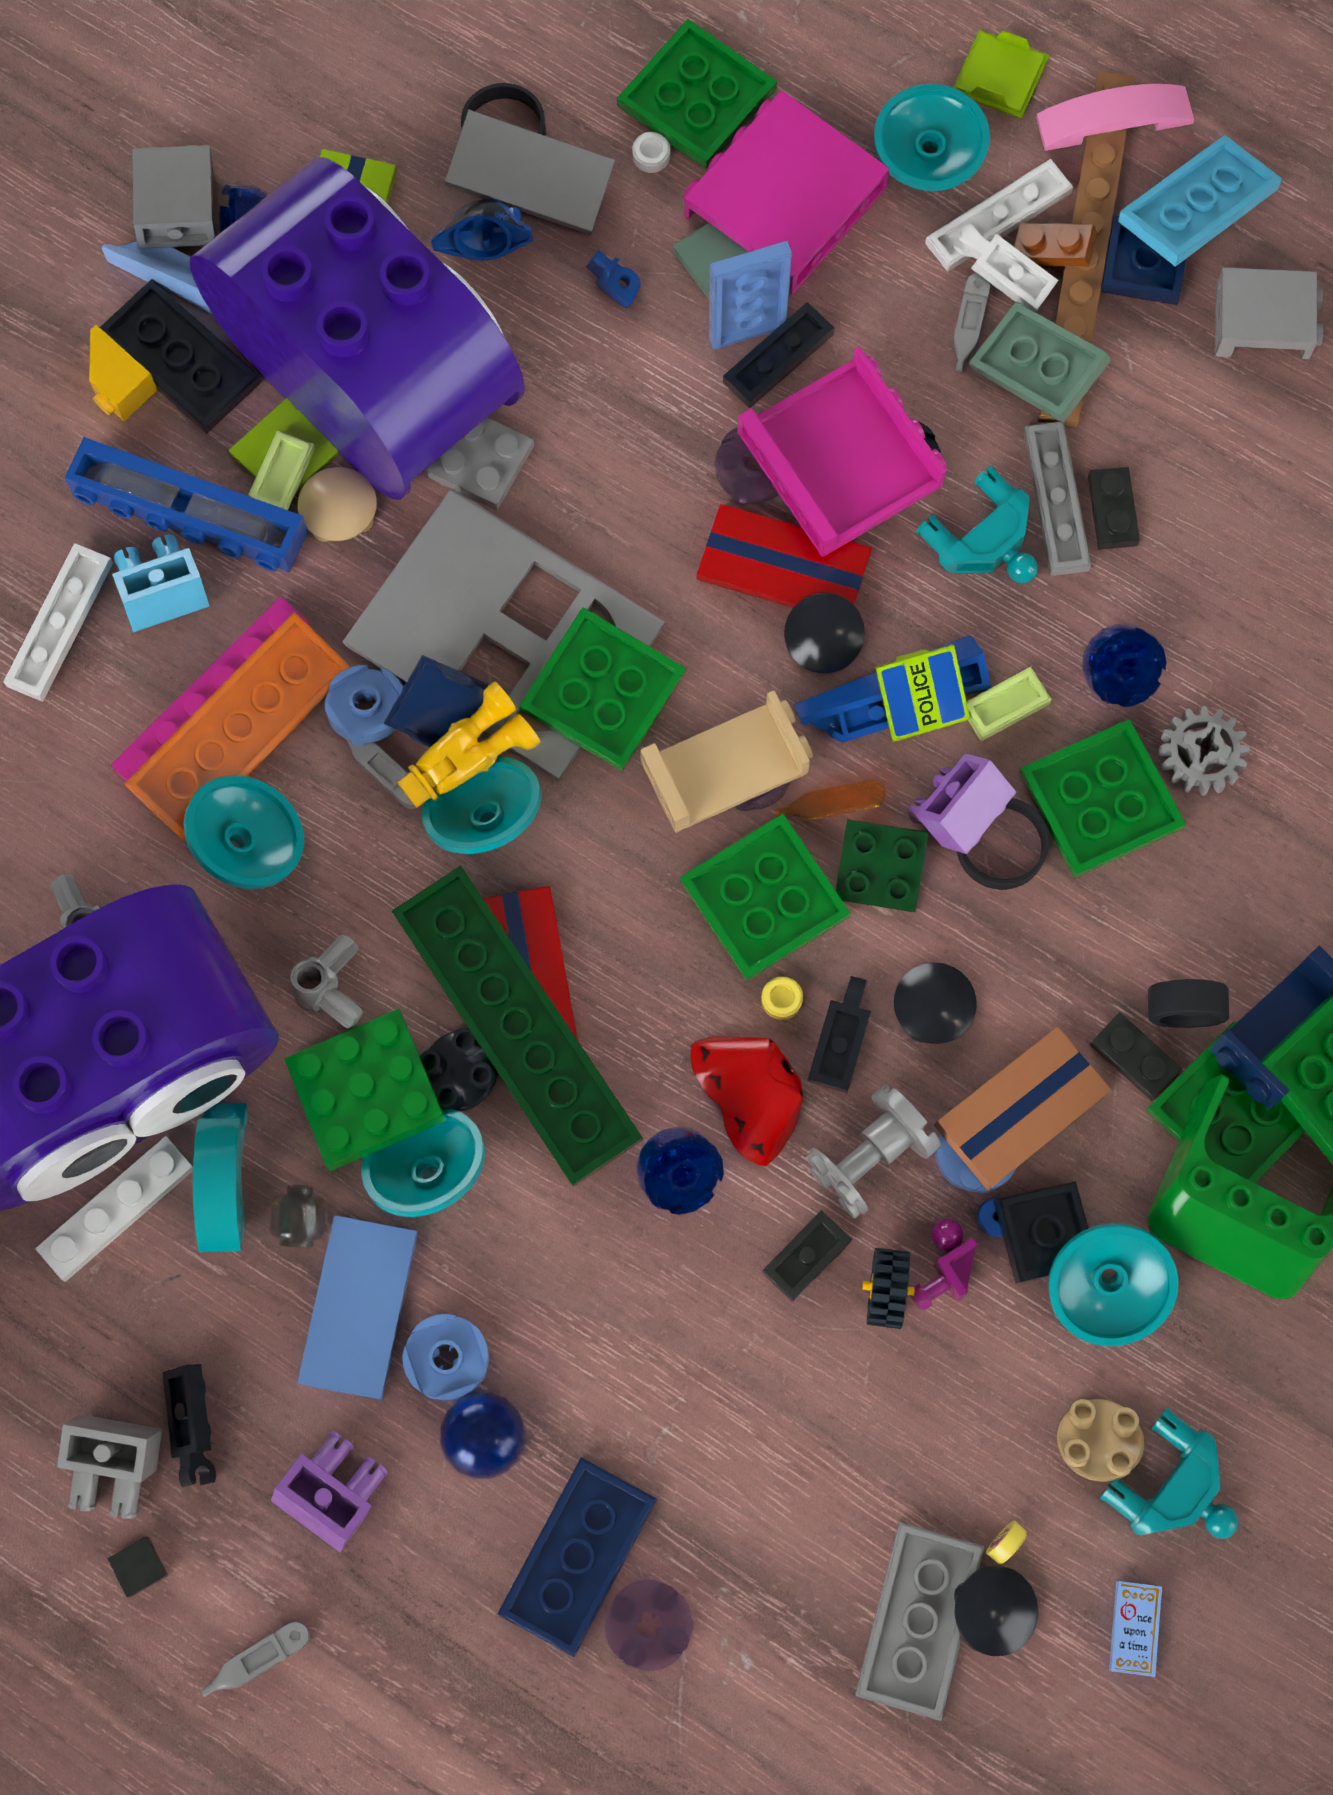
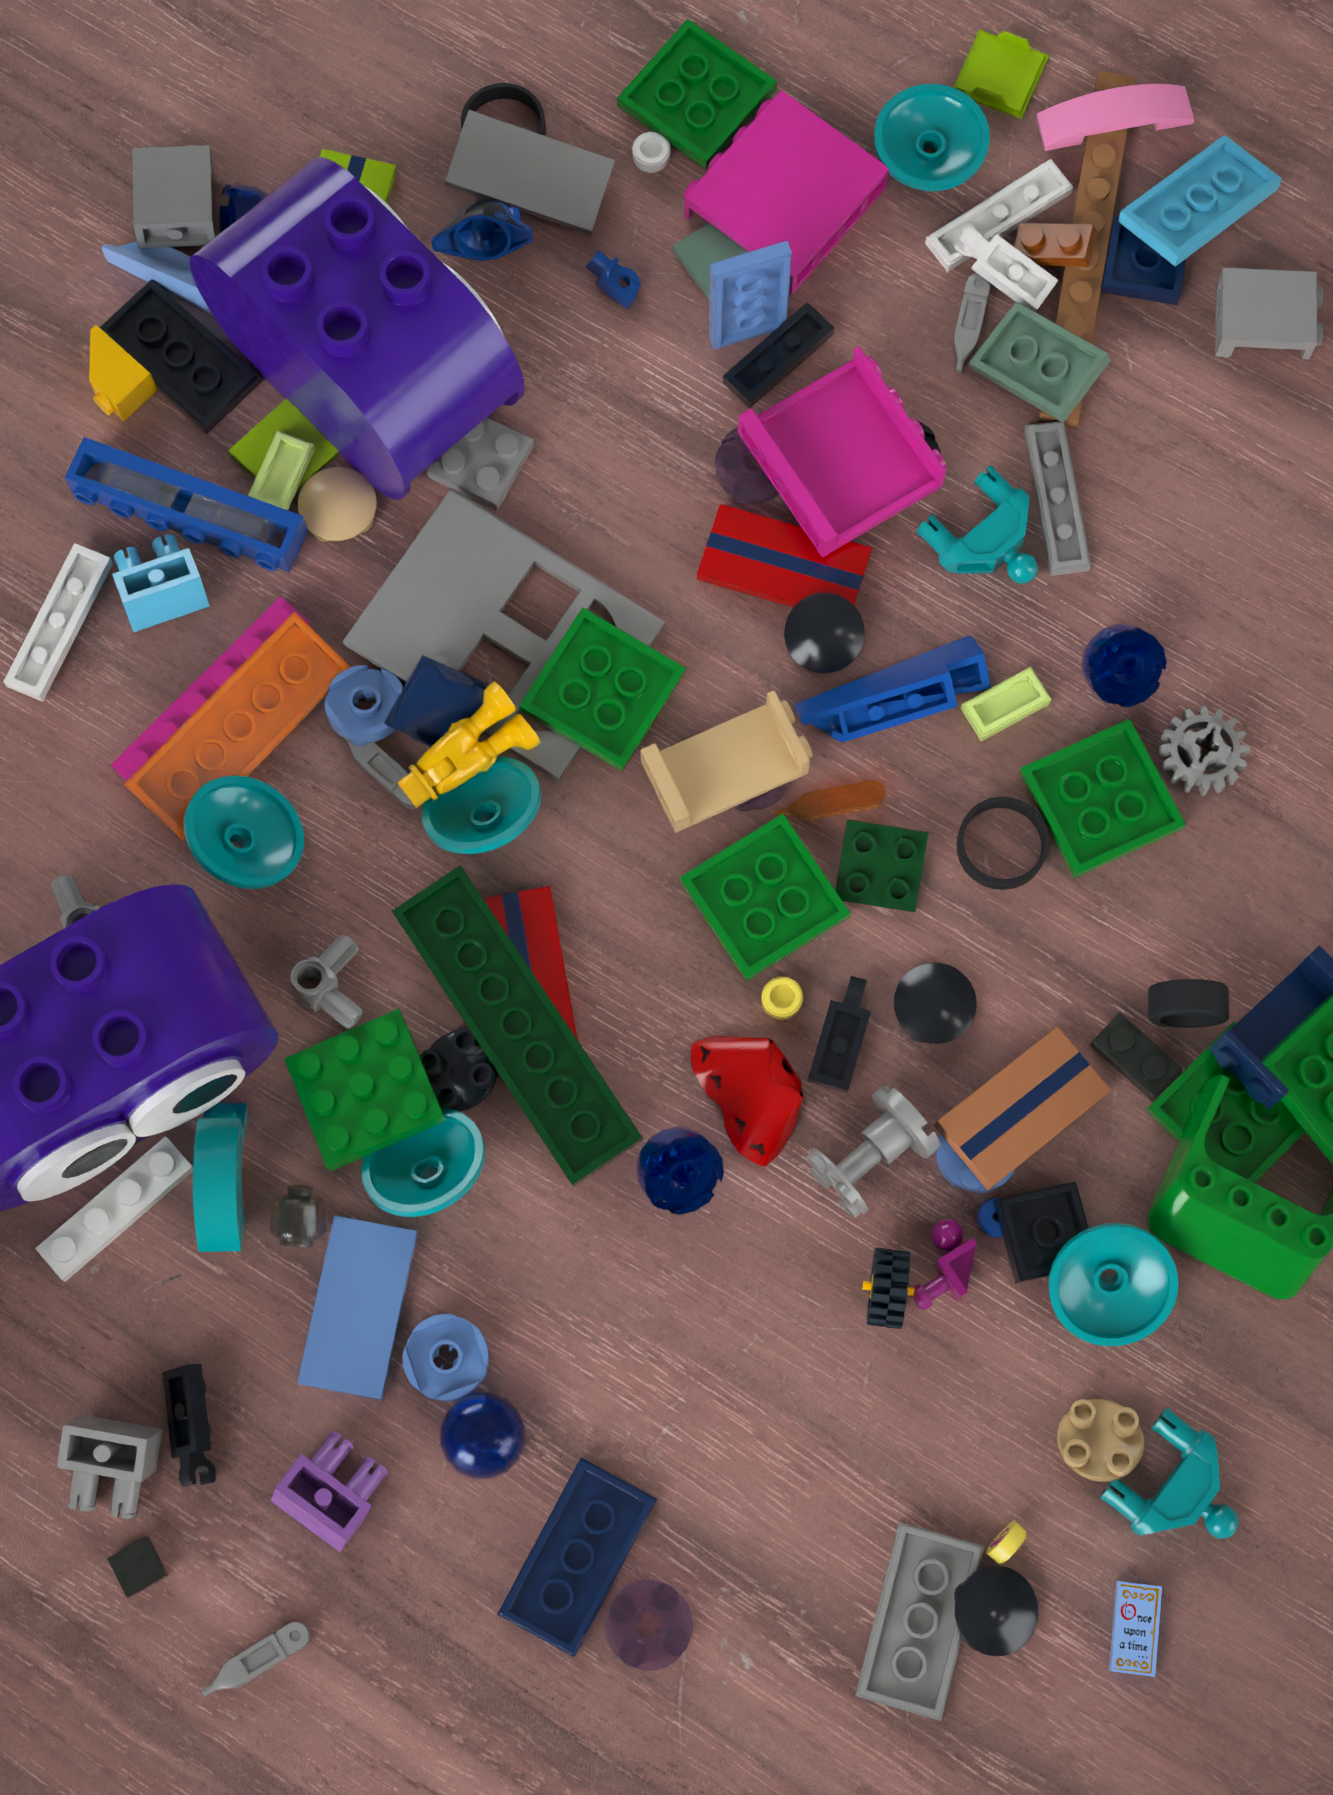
(807, 1256): pearl dark grey plate -> none
(922, 692): piece -> none
(963, 802): medium lavender brick -> none
(1113, 508): pearl dark grey plate -> none

